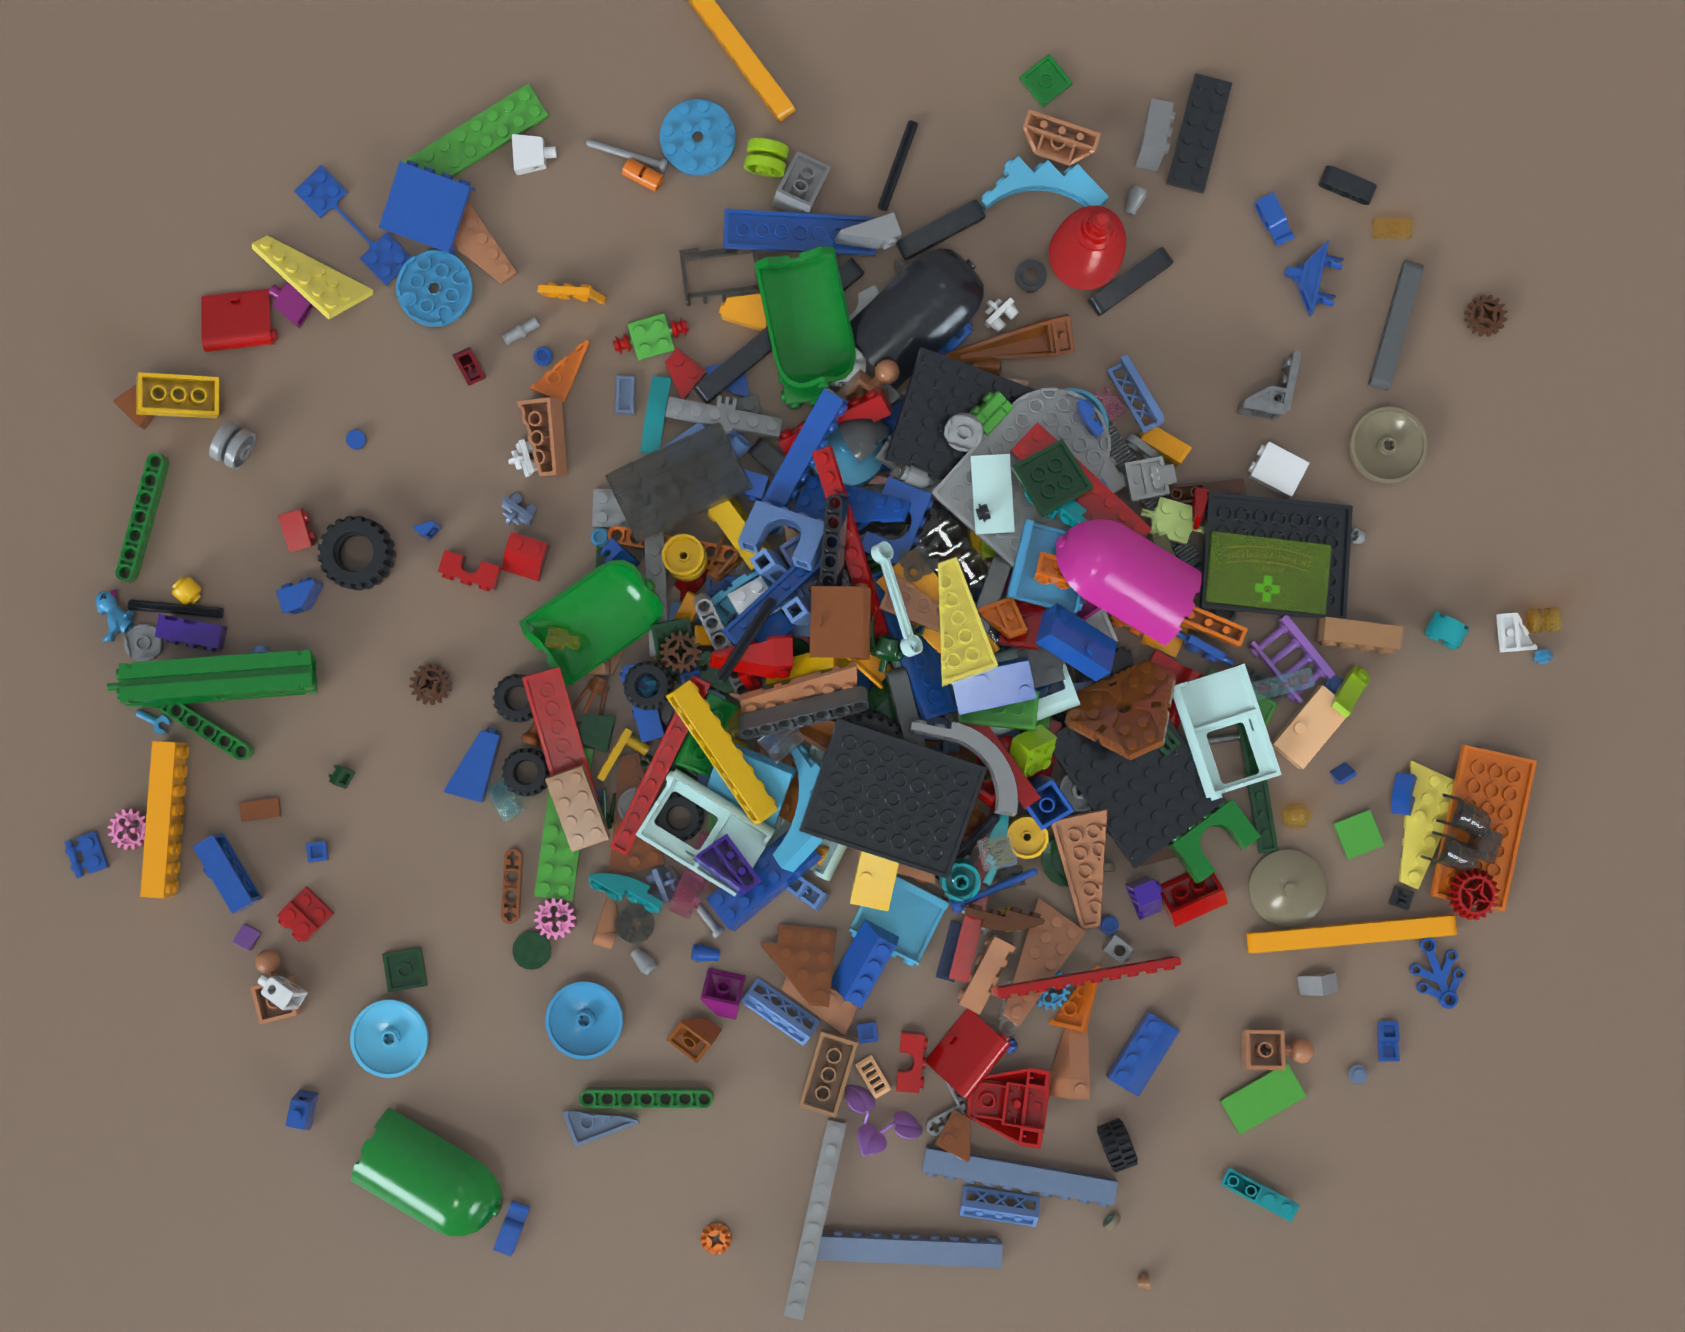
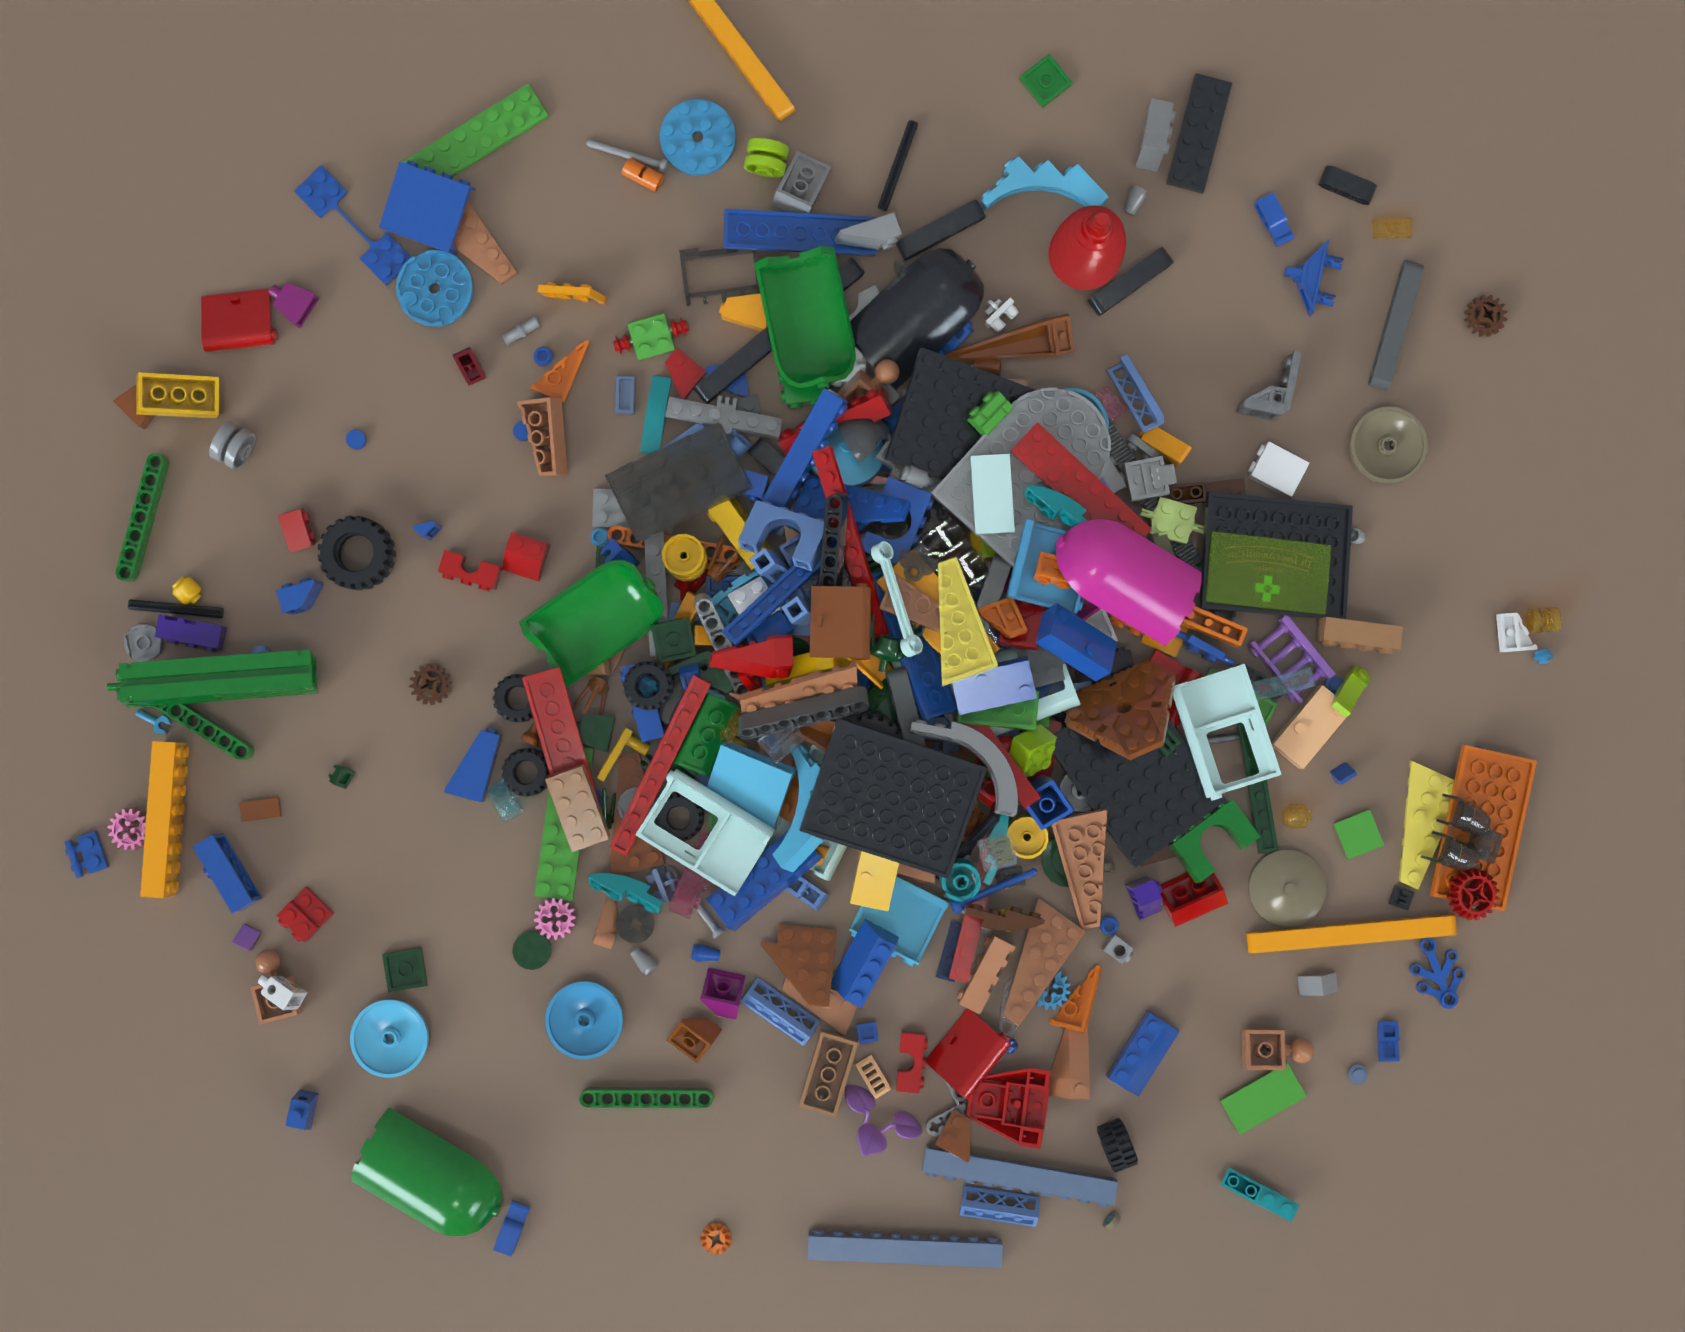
(117, 618): dark azure animal -> none
(317, 851): blue plate -> none
(319, 284): light yellow wing -> none
(515, 513): sand blue hips -> none
(515, 886): dark orange beam -> none
(520, 431): none -> blue tile
(528, 465): white hips -> none
(530, 153): white torso -> none
(558, 638): clear yellow plate -> none
(591, 1126): sand blue wing -> none
(671, 652): reddish brown gear -> none
(722, 752): yellow brick -> none
(728, 865): dark purple wedge -> none
(746, 639): black axle -> none
(815, 1220): light grey plate -> none
(964, 431): light grey tile -> none
(983, 512): black plate -> none
(1030, 286): black piece -> none
(1052, 478): dark green plate -> none
(1059, 139): nougat wedge -> none
(1079, 978): red plate -> none
(1085, 411): blue slope -> none
(1144, 1282): medium nougat plate -> none
(1198, 506): red slope -> none
(1402, 796): blue slope -> none
(1446, 629): teal brick -> none

